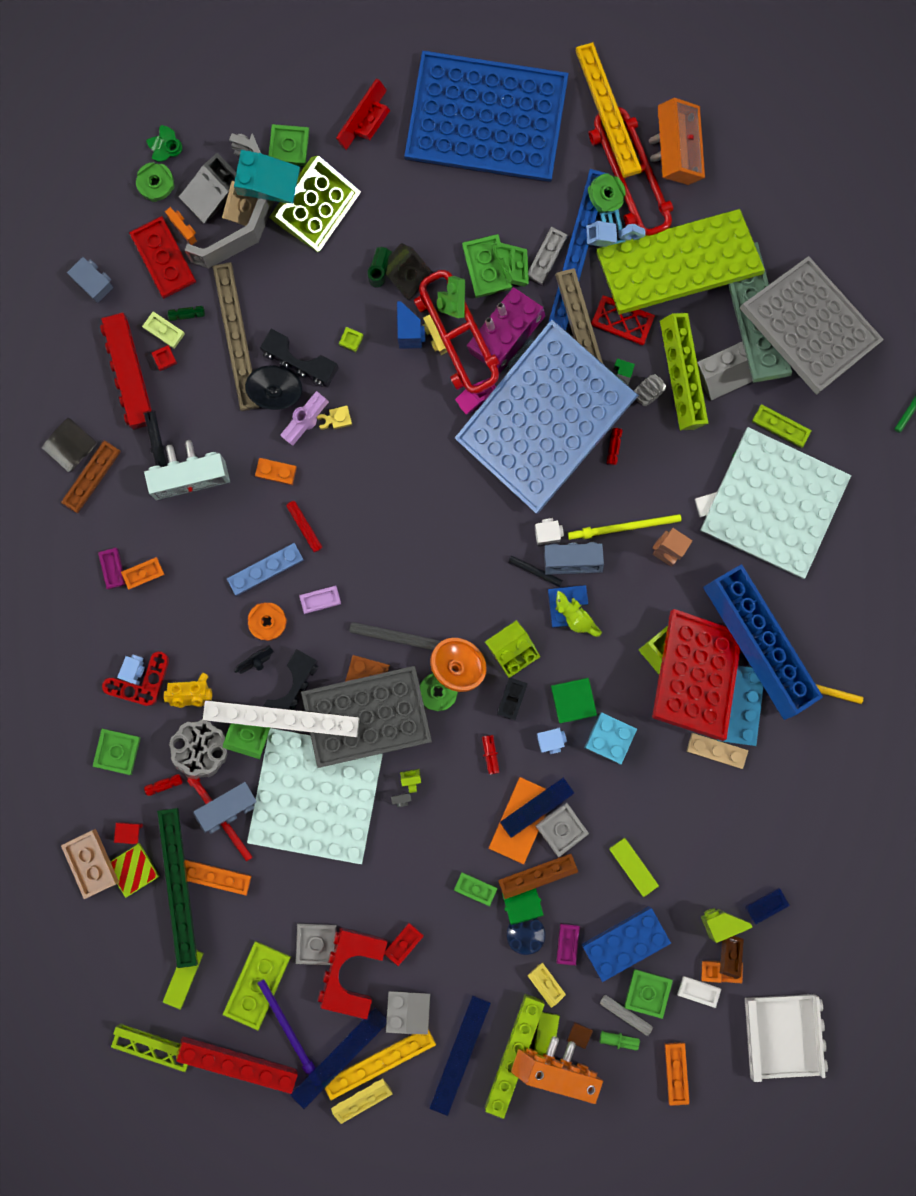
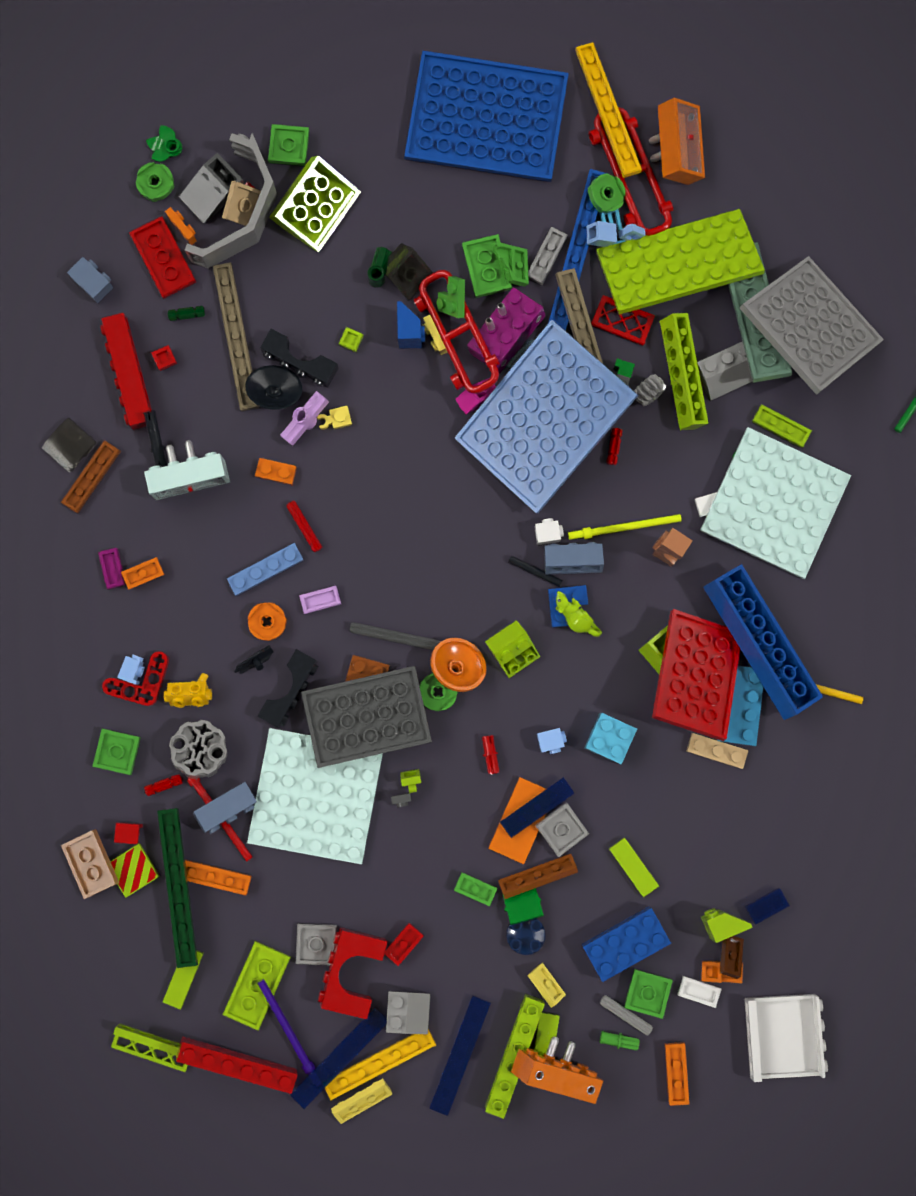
(163, 330): yellowish green plate -> none
(246, 739): bright green plate -> none
(266, 177): teal slope -> none
(281, 718): white plate -> none
(366, 117): red bracket -> none
(512, 699): black brick -> none
(567, 944): magenta tile -> none
(573, 700): green tile -> none
(579, 1035): reddish brown tile -> none

